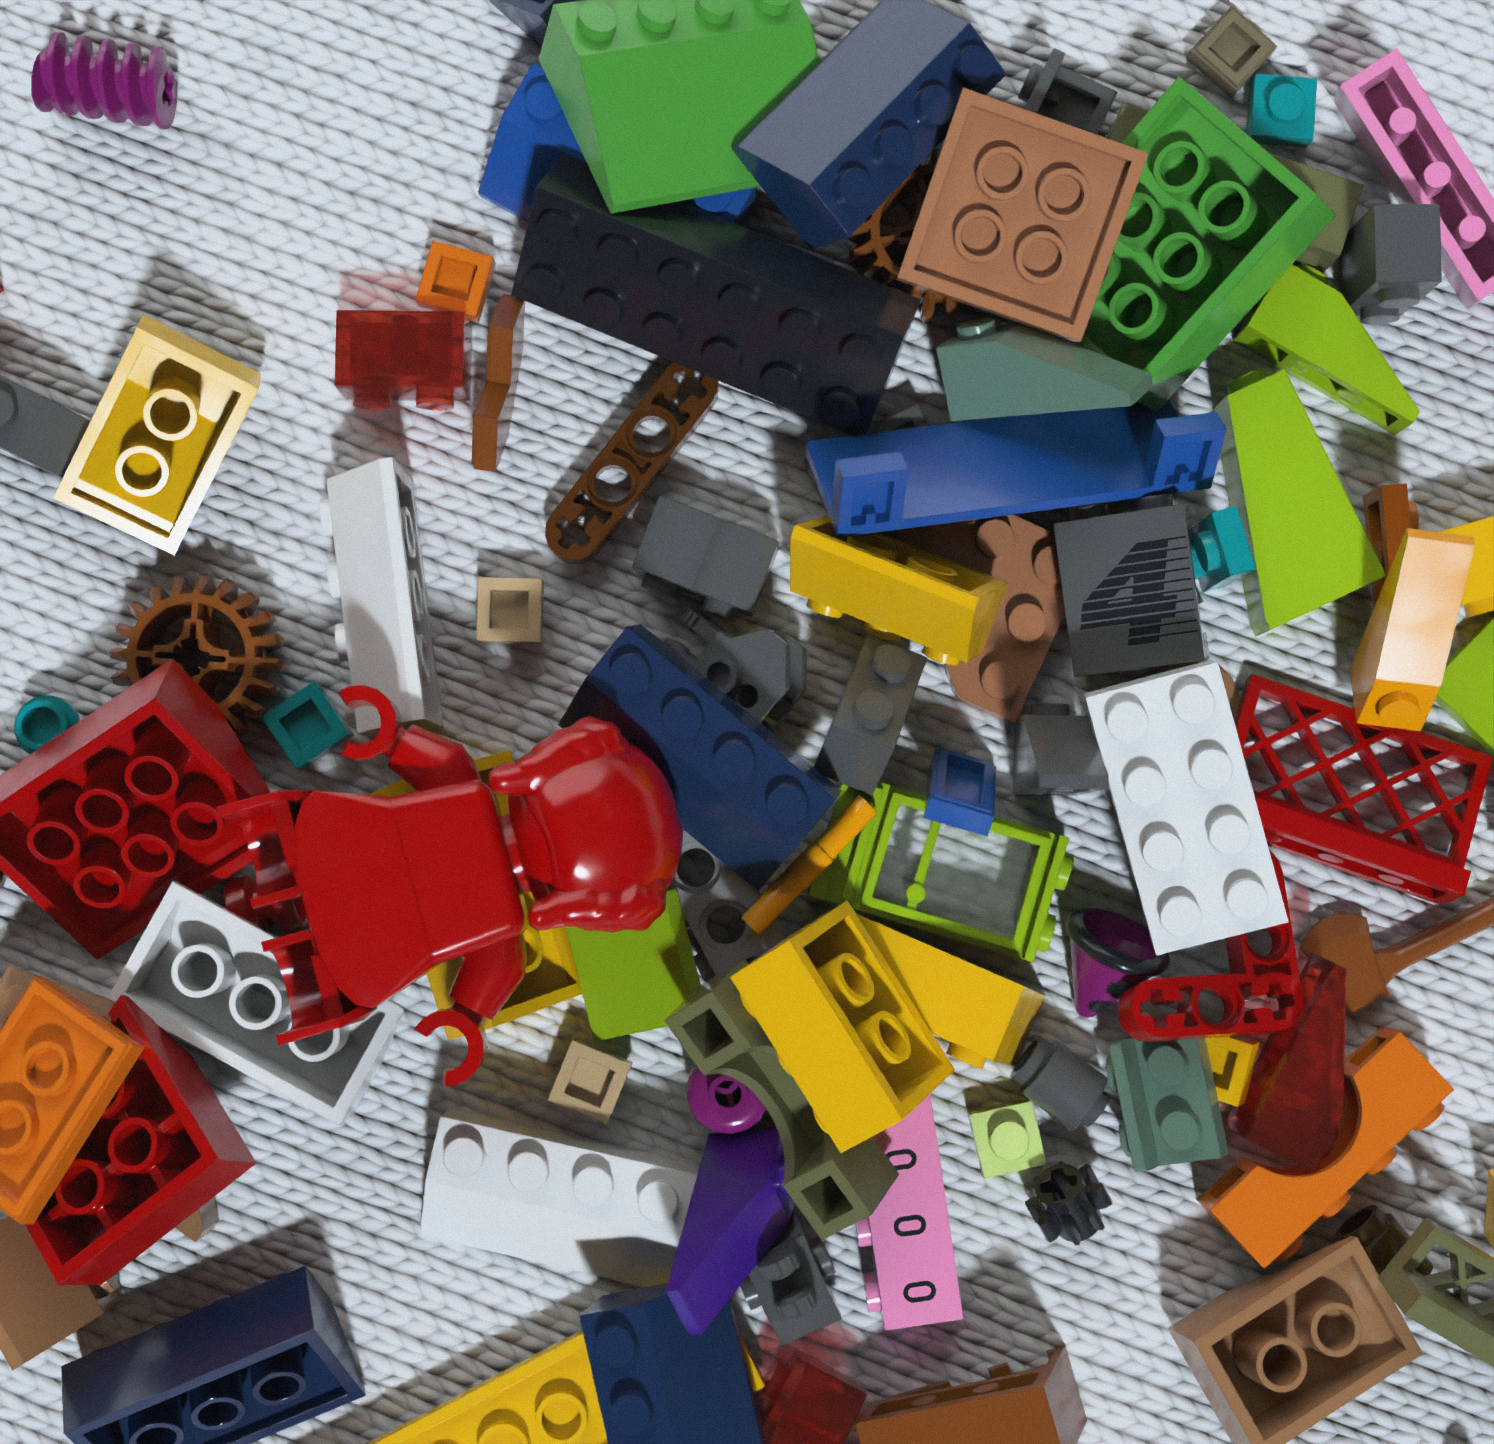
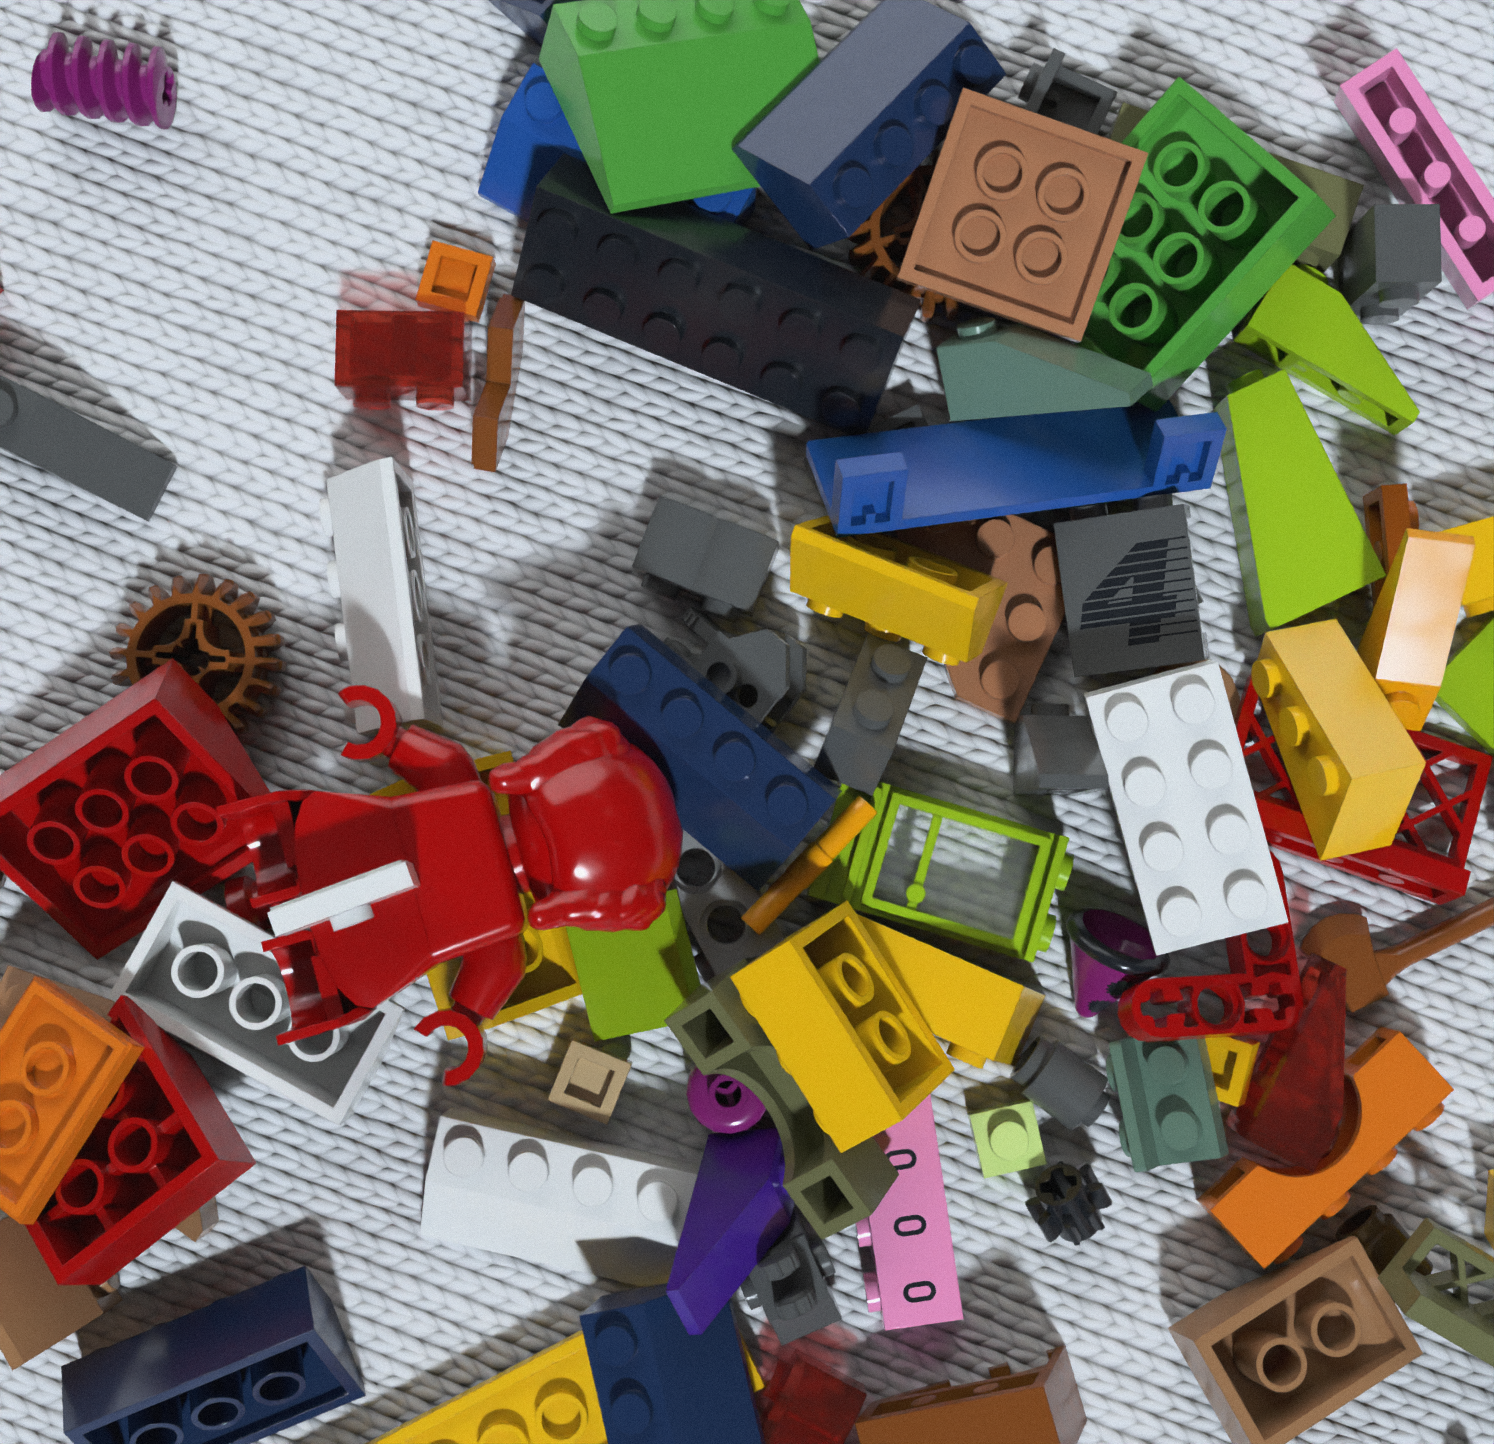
(42, 721): teal plate -> none
(158, 435): yellow slope -> none
(307, 725): teal plate -> none
(344, 902): none -> white plate
(510, 610): tan plate -> none
(625, 455): reddish brown beam -> none
(961, 791): blue tile -> none
(1220, 549): teal plate -> none
(1231, 52): dark tan tile -> none
(1281, 110): teal plate -> none
(1336, 738): none -> yellow wedge

